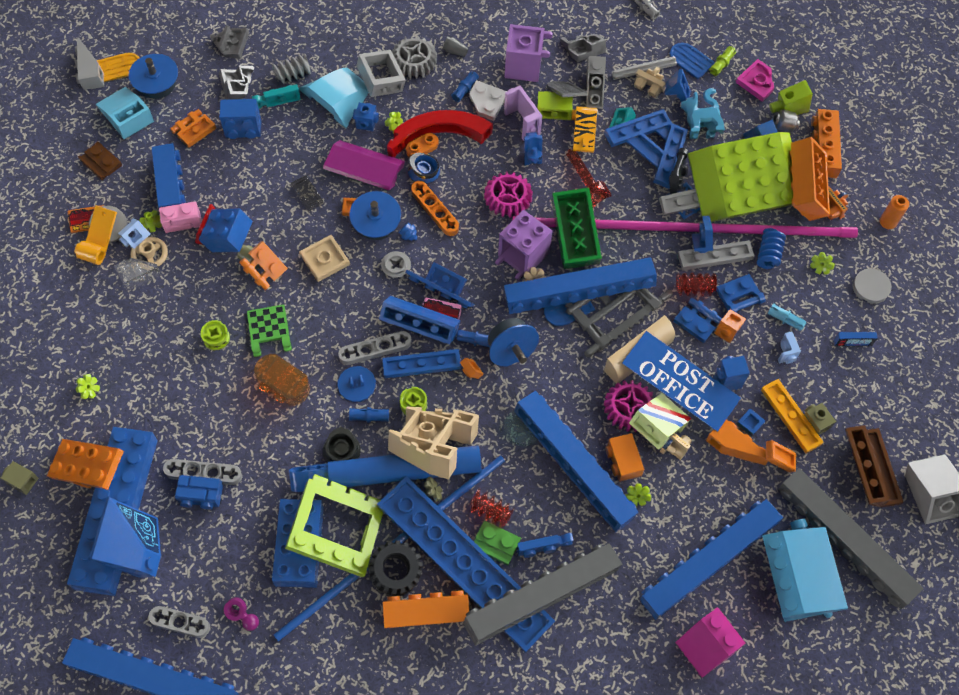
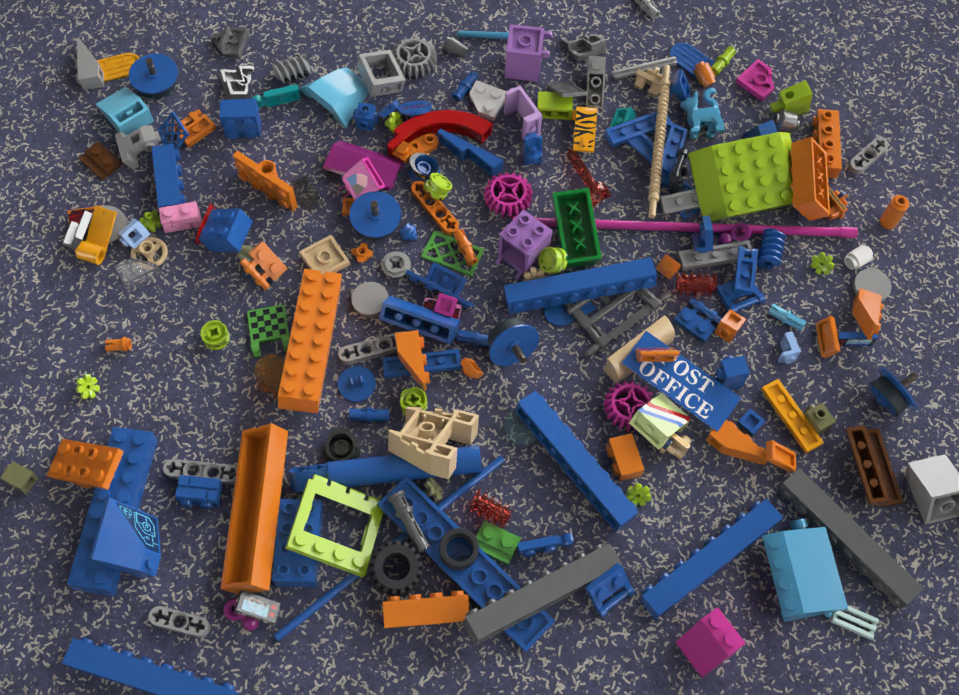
(76, 231): none -> slope
(118, 344): none -> orange pin
(129, 149): none -> light grey tile
(173, 116): none -> blue window
(255, 510): none -> orange piece
(257, 607): none -> tile
(265, 178): none -> orange plate
(310, 342): none -> orange piece
(361, 179): none -> dark pink torso
(362, 257): none -> orange plate
(368, 299): none -> light grey tile
(389, 108): none -> blue tile
(404, 152): none -> orange plate
(405, 513): none -> dark grey pin
(411, 356): none -> orange slope
(414, 108): none -> blue piece
(438, 186): none -> lime wheel
(439, 260): none -> bright green window
(446, 305): none -> dark pink plate
(462, 533): none -> black tyre
(464, 149): none -> blue slope
(465, 247): none -> orange pin
(482, 34): none -> dark azure piece
(553, 260): none -> lime wheel
(607, 585): none -> blue plate
(656, 354): none -> orange slope
(659, 139): none -> tan hose
(668, 267): none -> orange plate
(704, 74): none -> orange brick
(726, 238): none -> magenta plate
(745, 271): none -> blue plate
(827, 337): none -> orange tile
(858, 257): none -> white brick
(867, 312): none -> orange slope
(870, 148): none -> light grey beam
(872, 627): none -> light aqua tile
(892, 393): none -> piece

